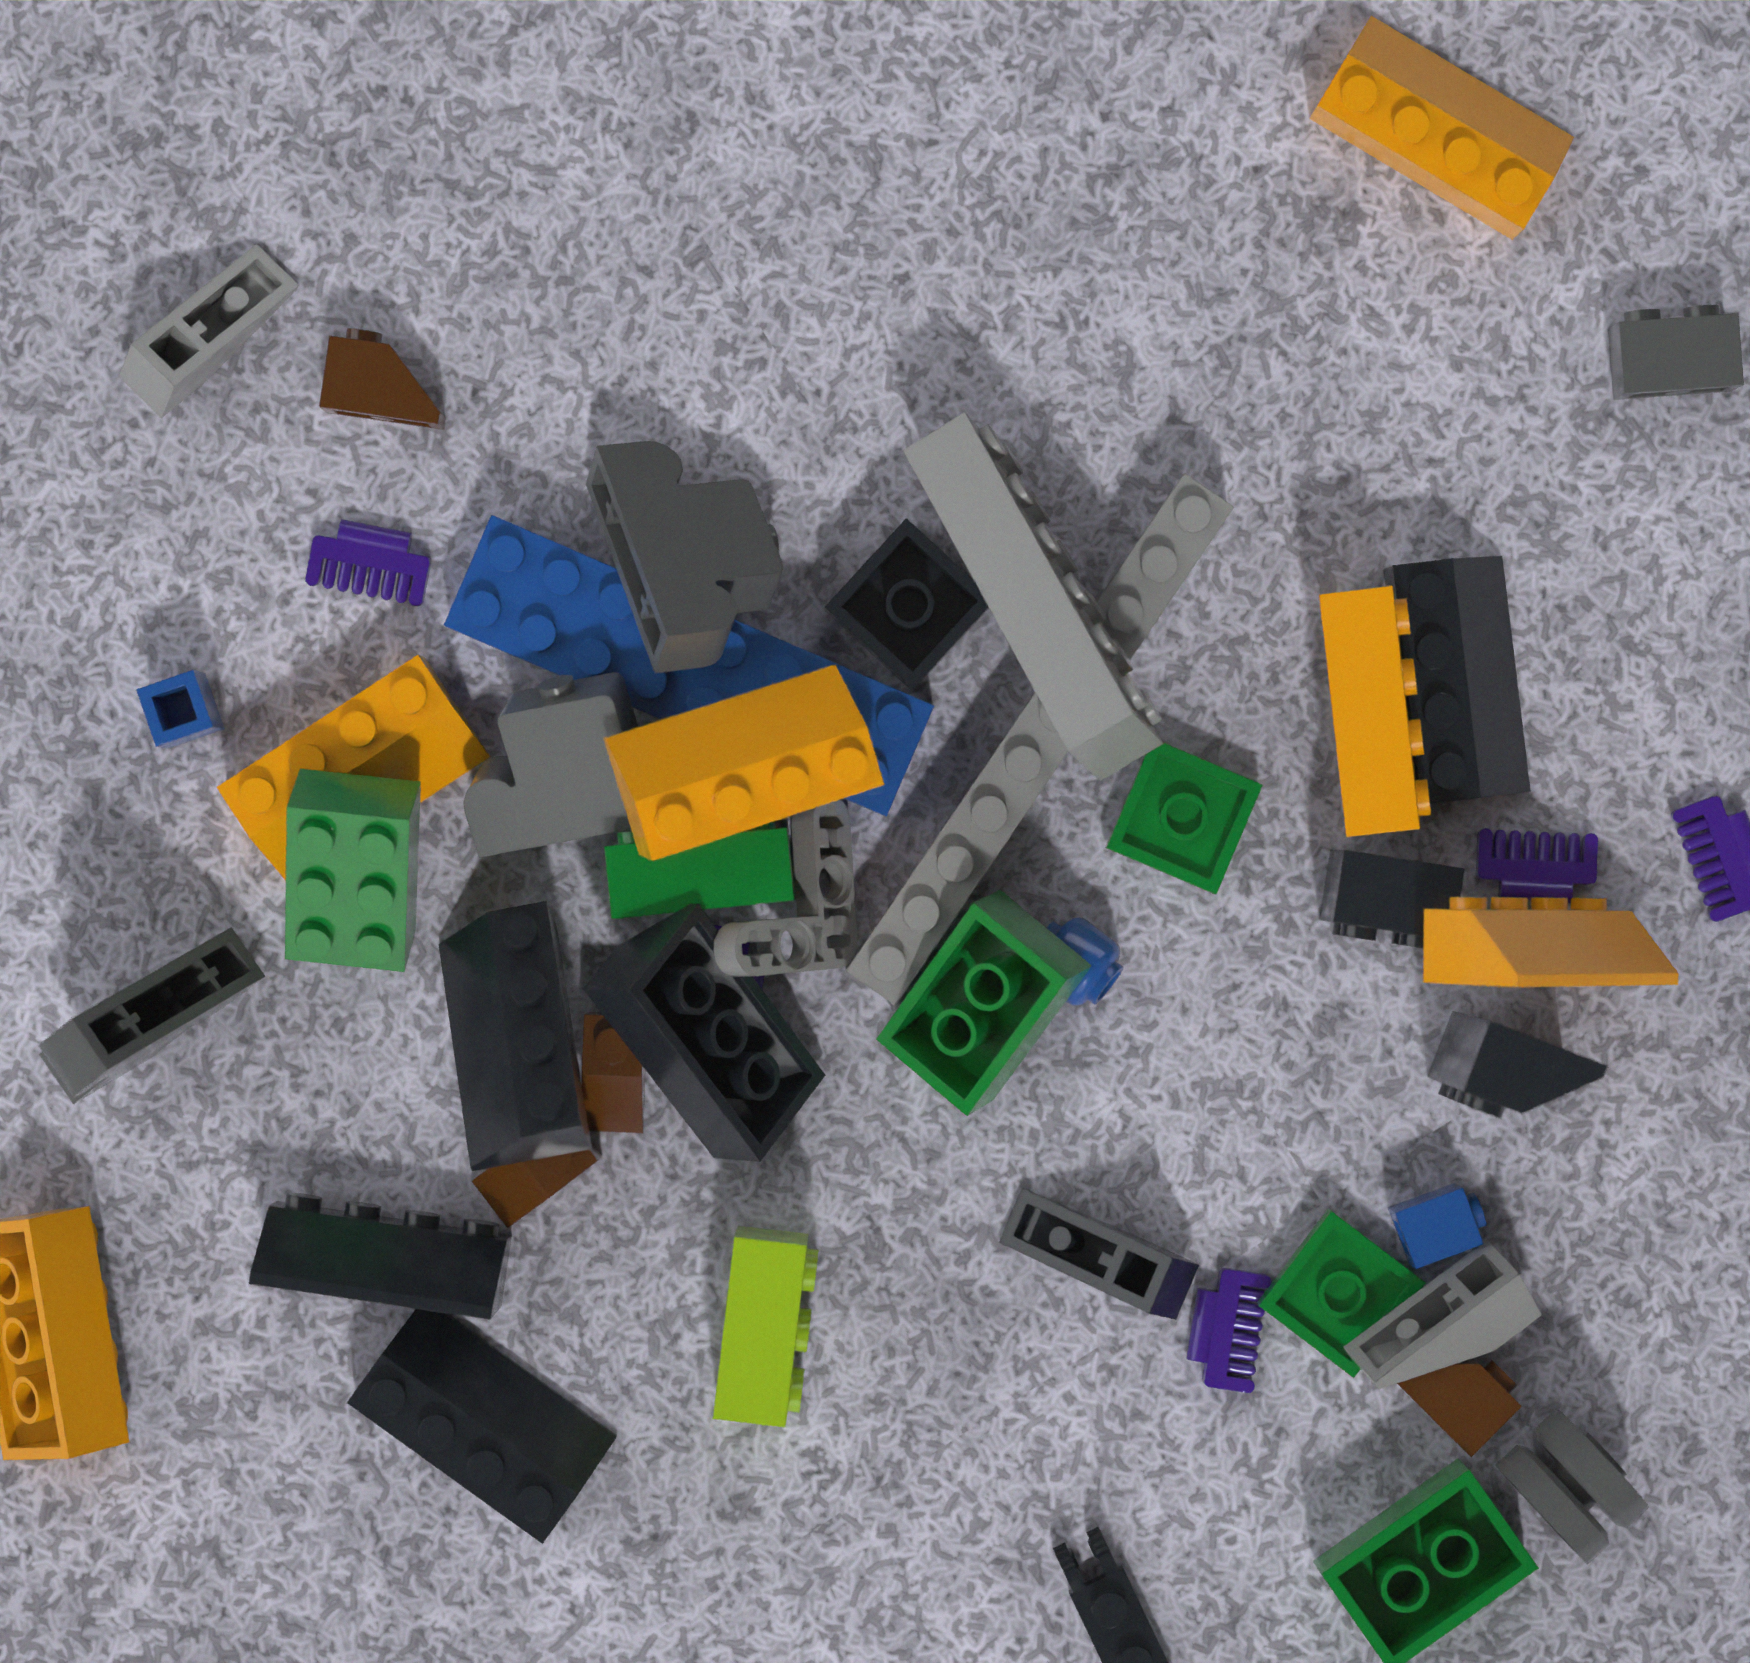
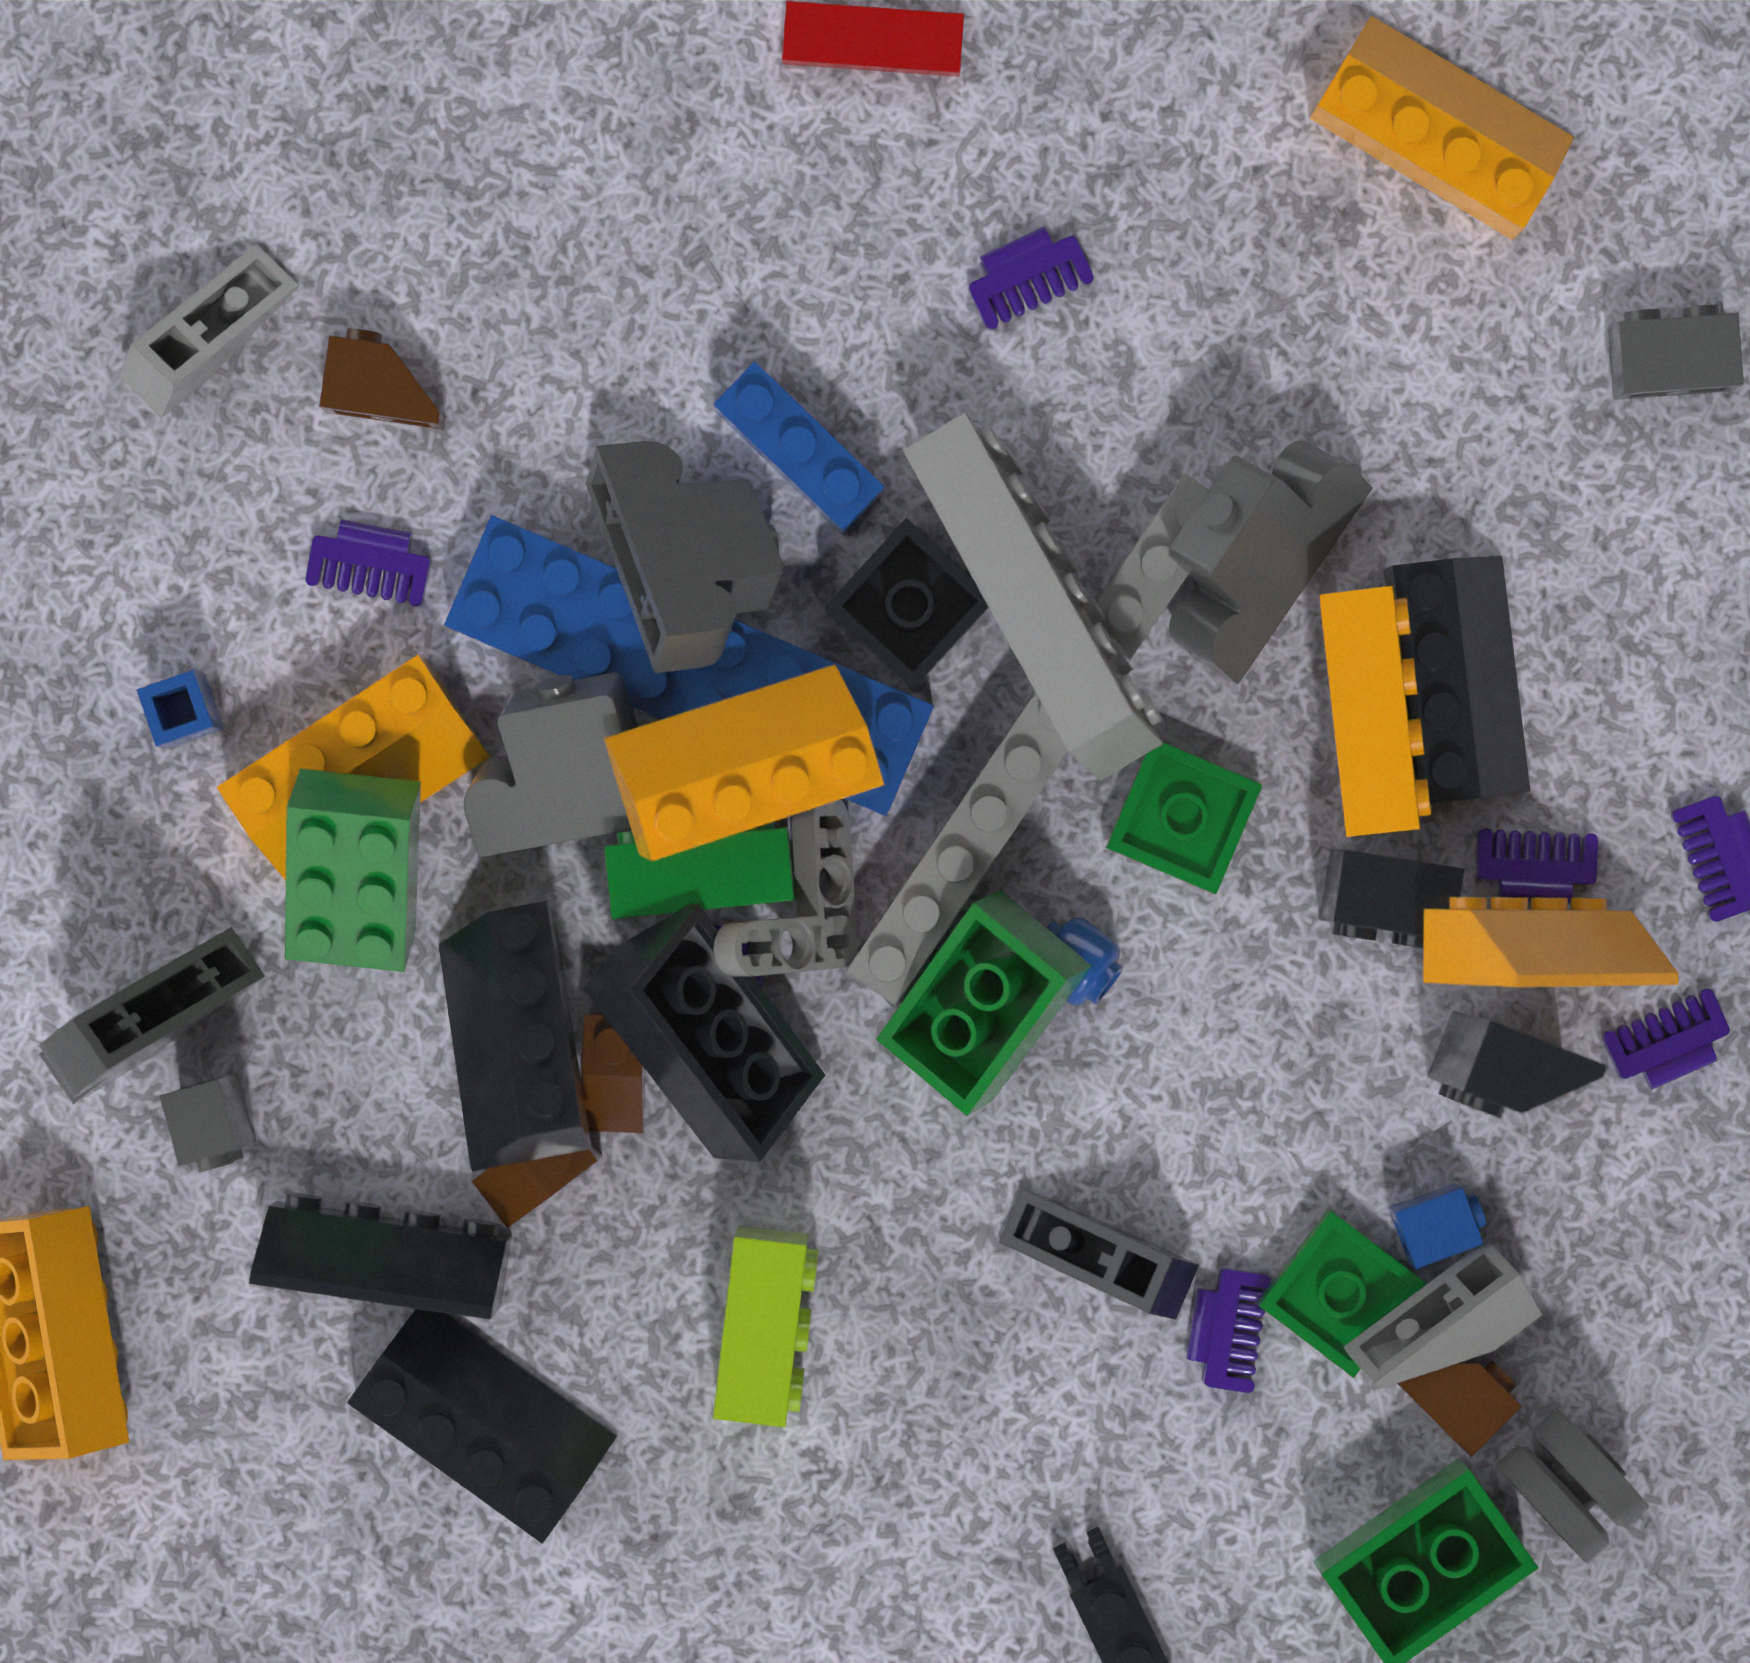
(208, 1122): none -> dark grey brick
(798, 448): none -> blue brick
(873, 38): none -> red tile
(1026, 260): none -> dark purple piece
(1257, 549): none -> dark grey brick
(1676, 1054): none -> dark purple piece

